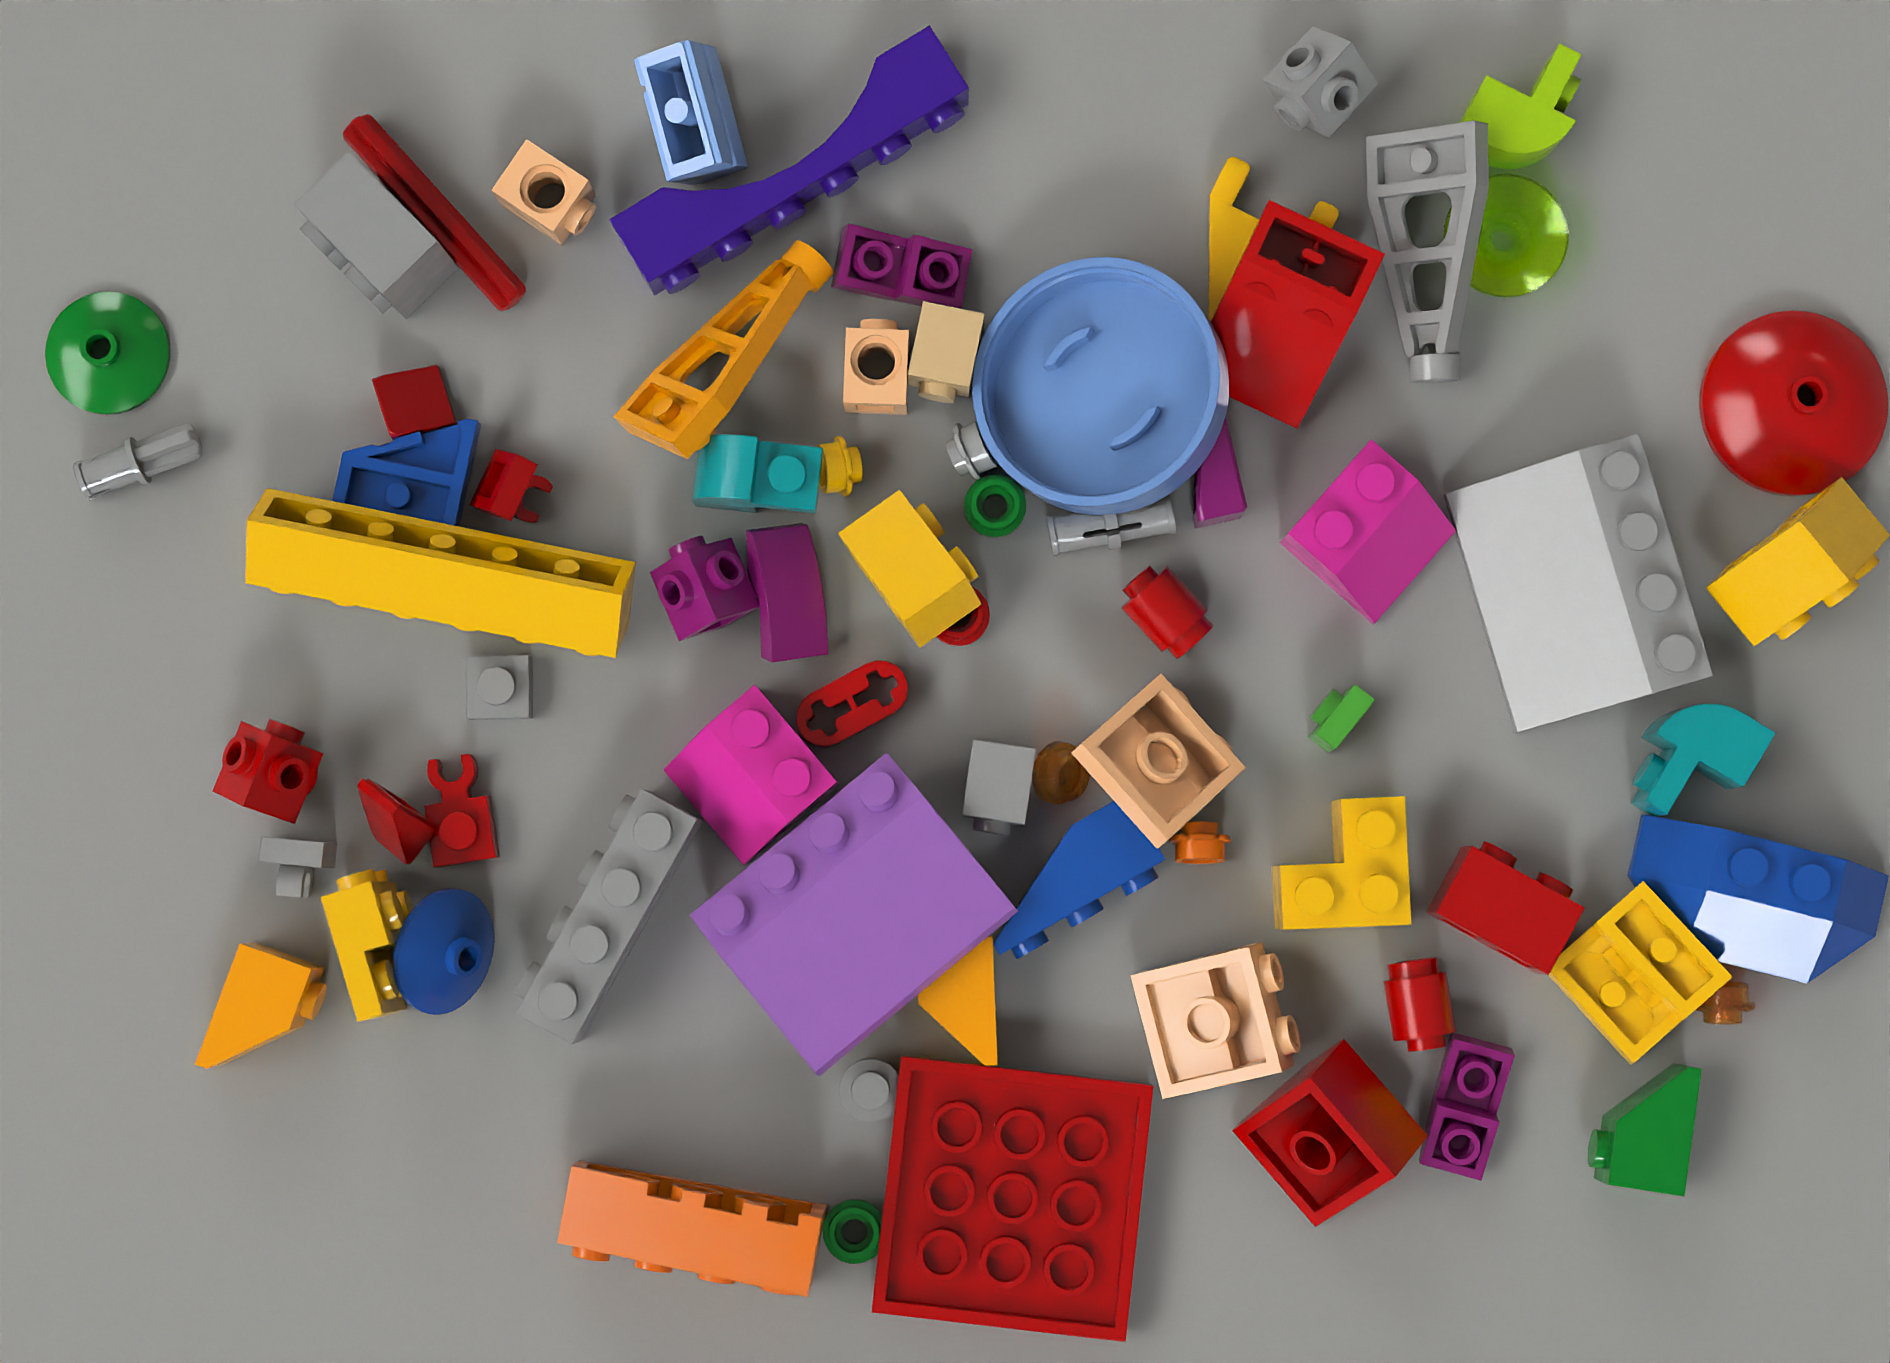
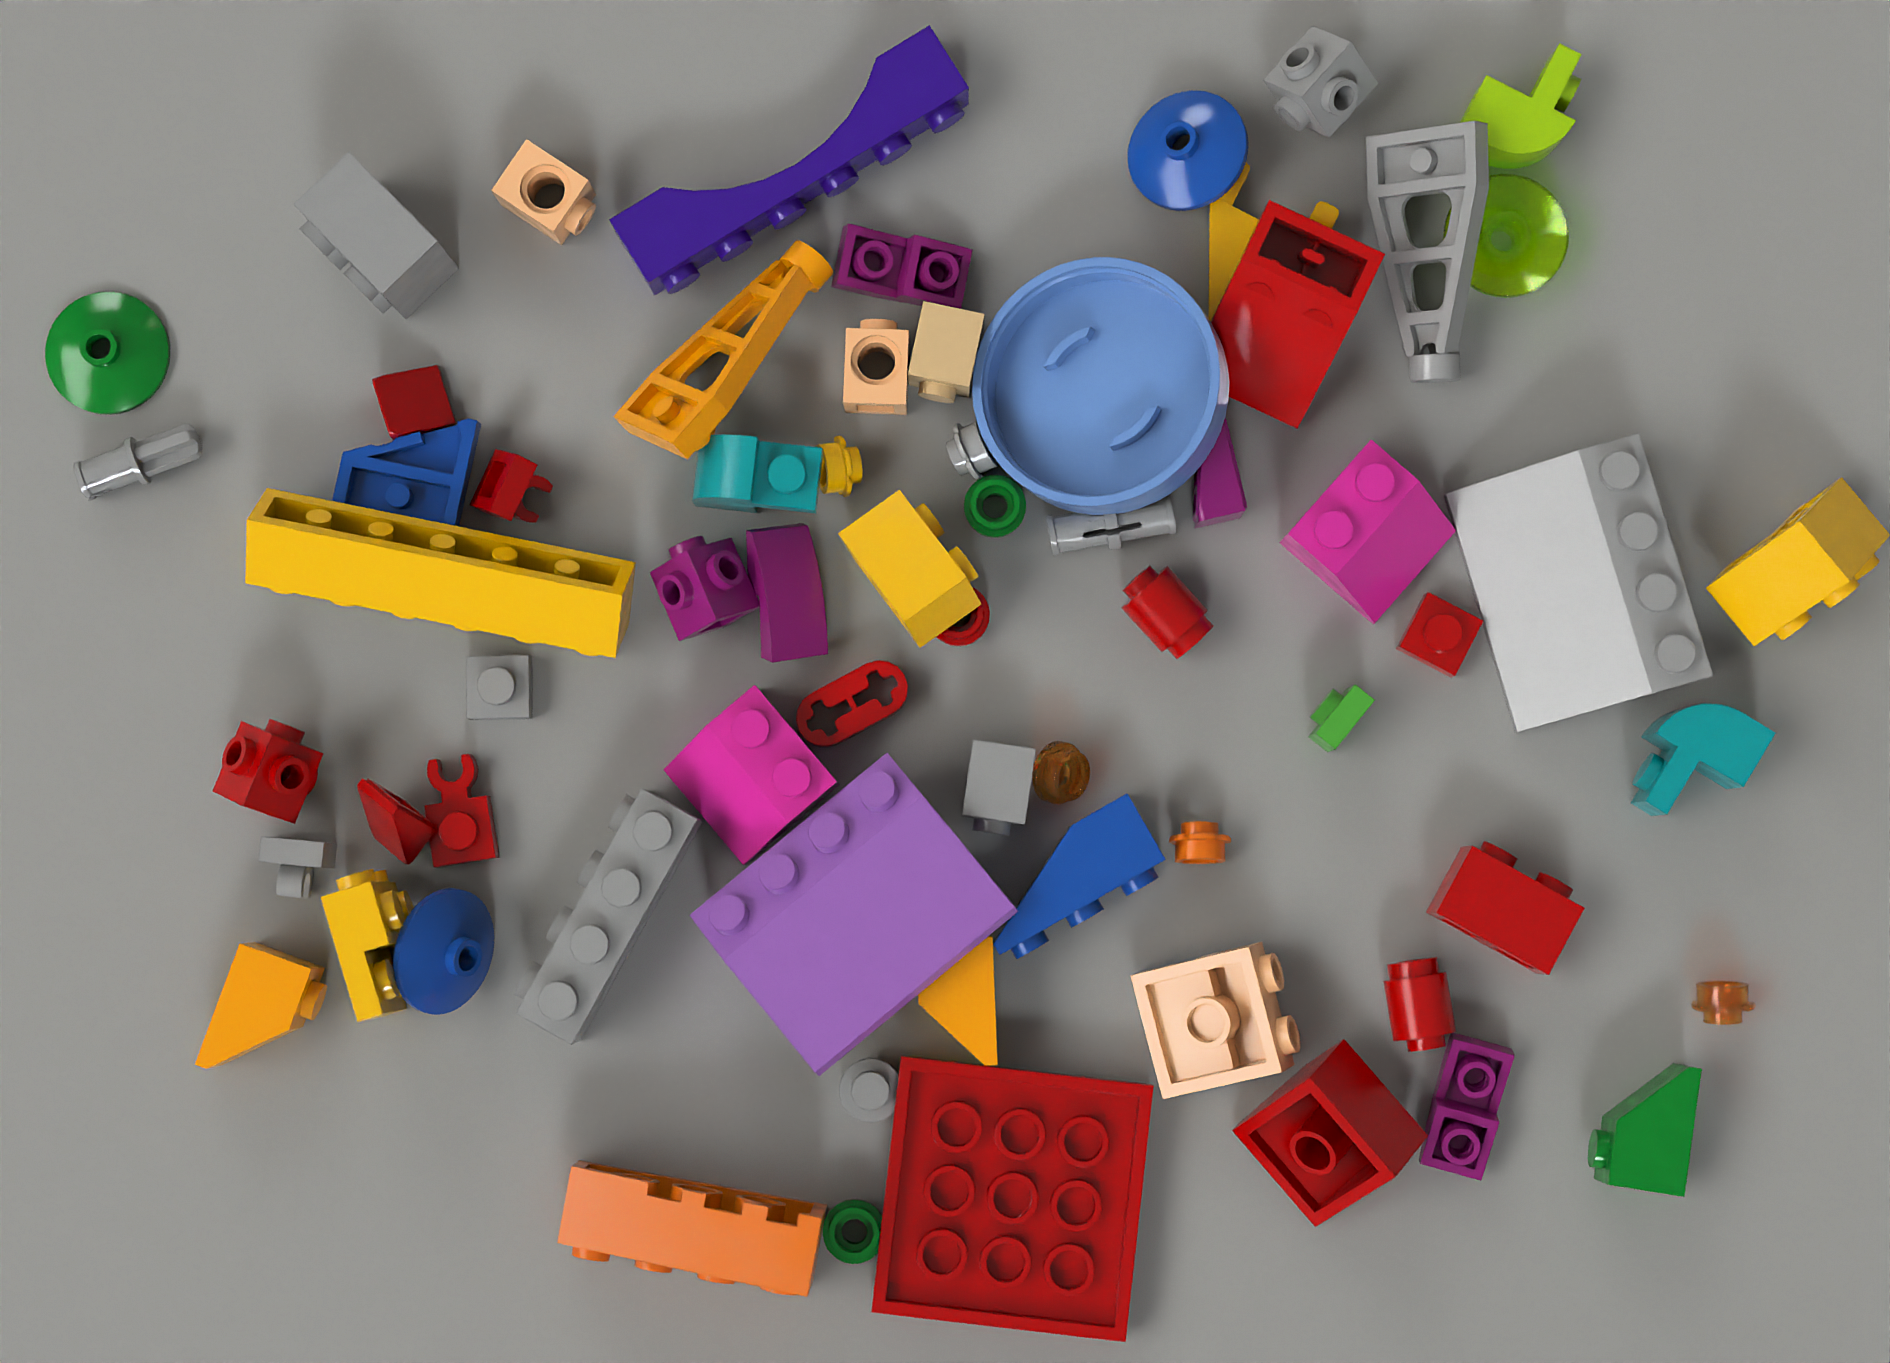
(434, 212): red axle -> none
(691, 113): light blue brick -> none
(1159, 760): light nougat plate -> none
(1201, 169): none -> blue dish
(1365, 881): yellow brick -> none
(1439, 634): none -> red plate
(1638, 973): yellow slope -> none
(1759, 898): blue wedge -> none
(1763, 428): red dish -> none

